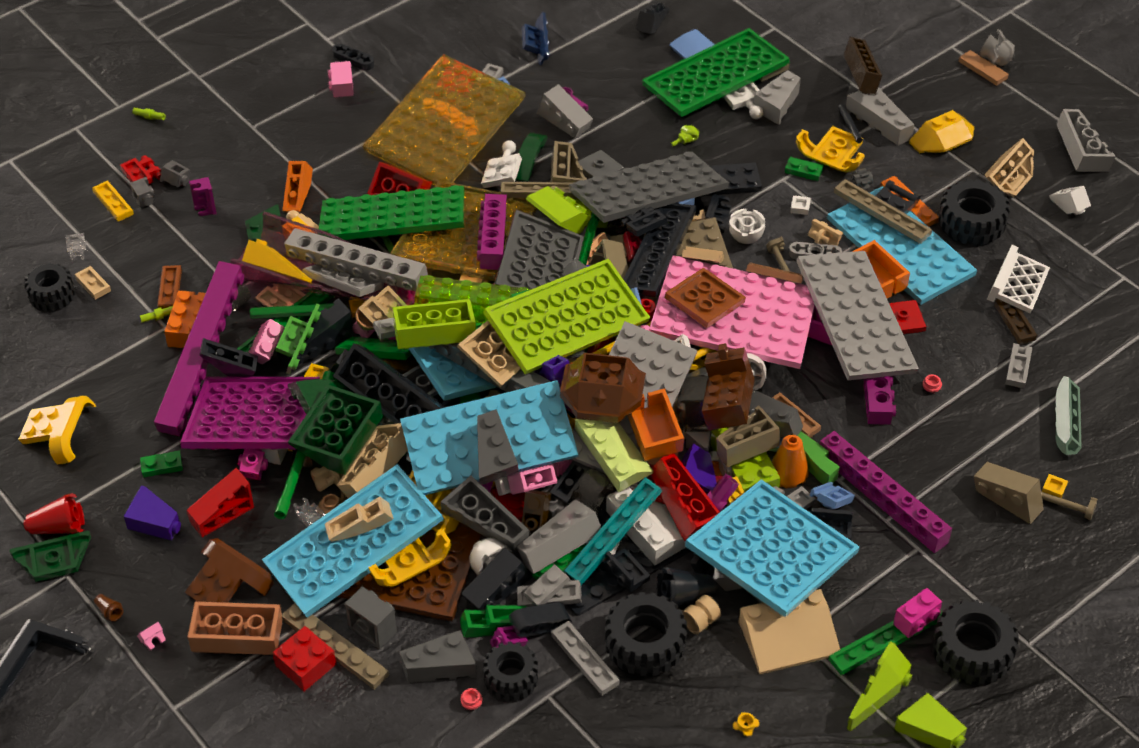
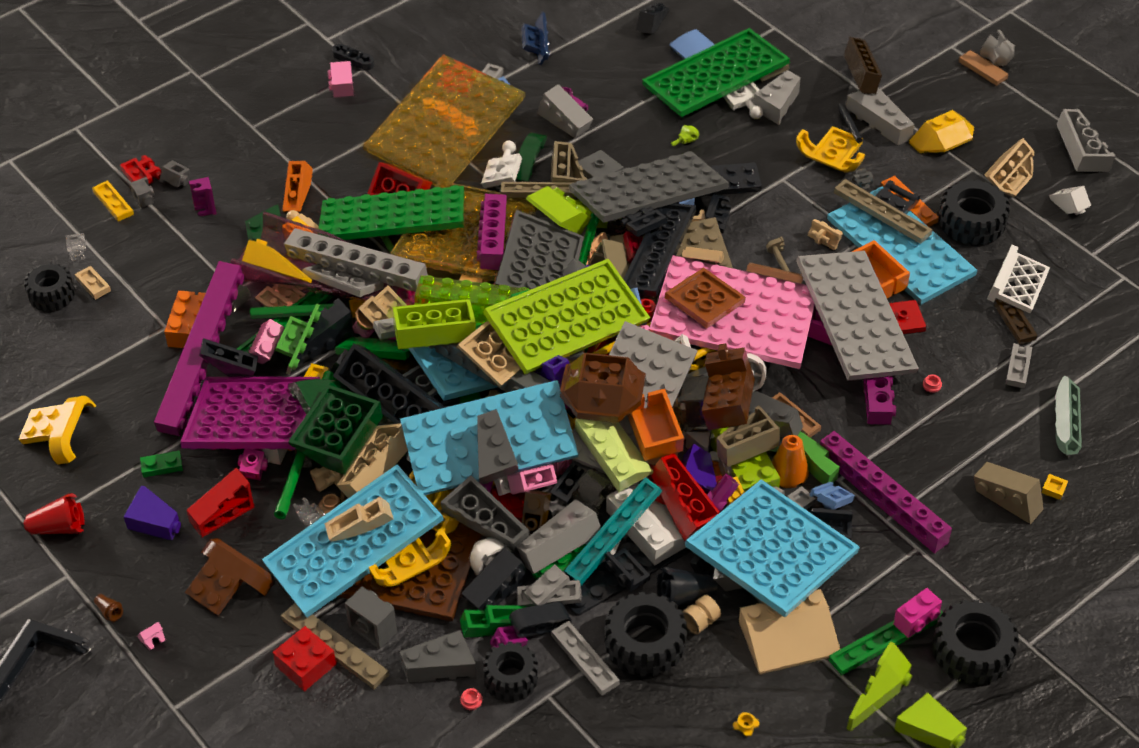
(52, 556): dark green wing -> none
(149, 113): lime bar -> none
(157, 314): lime bar -> none
(169, 285): dark orange tile -> none
(235, 628): nougat brick -> none
(746, 226): white cylinder -> none
(800, 205): white plate -> none
(802, 247): light grey beam -> none
(803, 169): green plate -> none
(1089, 511): dark tan piece -> none

